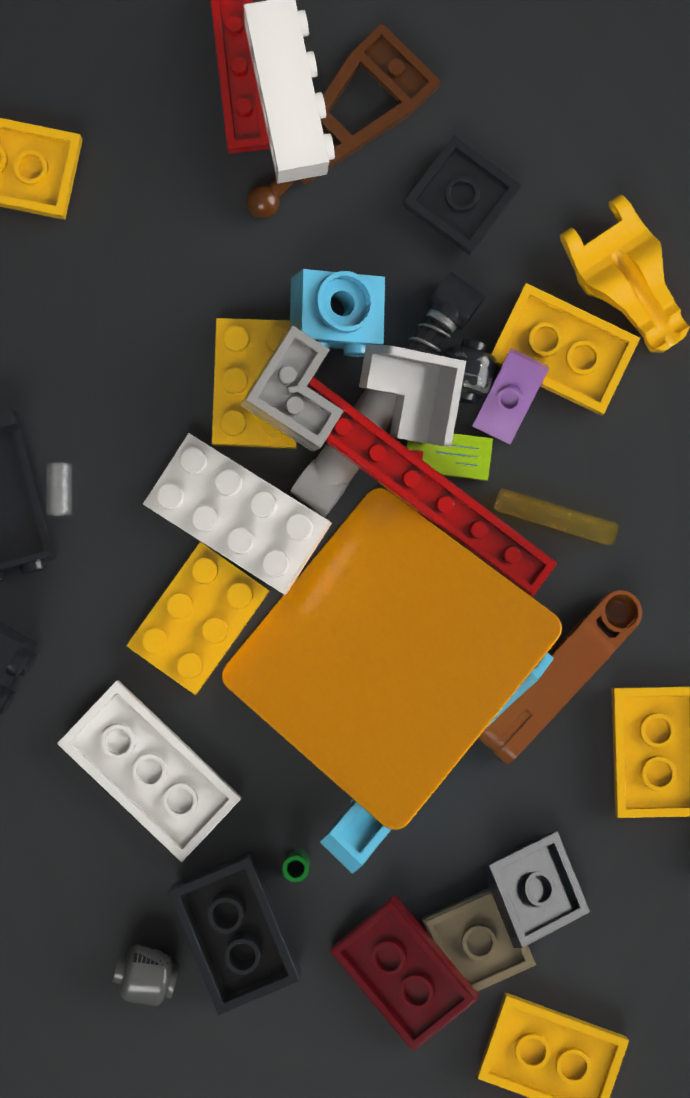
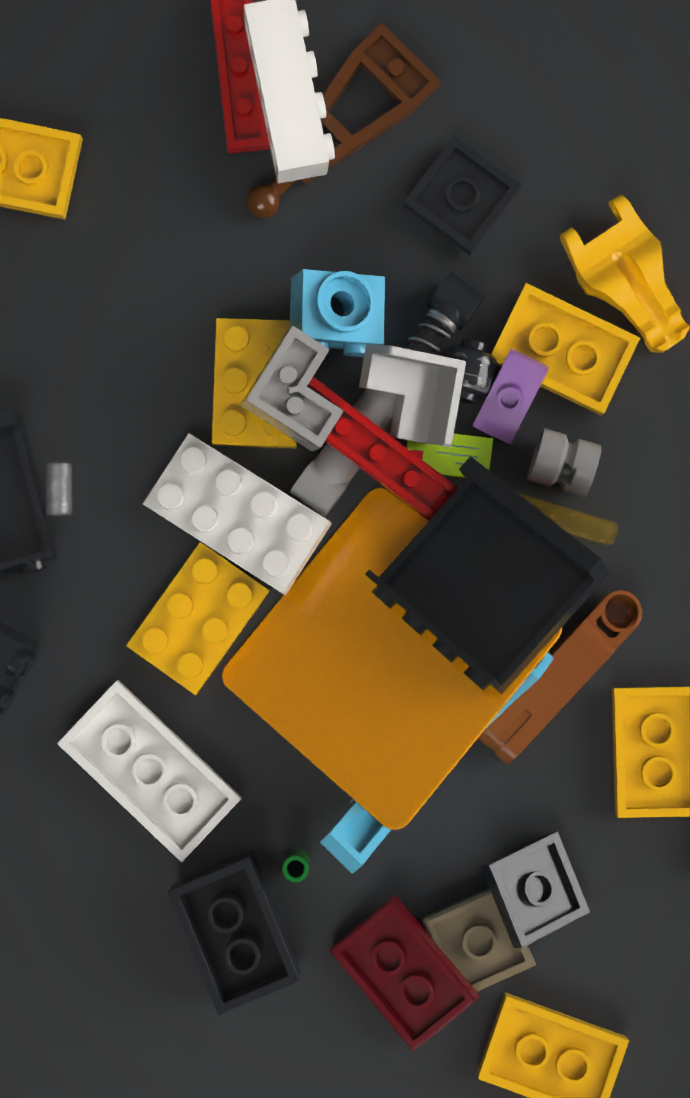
(145, 975): dark grey head -> none
(490, 579): none -> black panel
(564, 462): none -> light grey wheel

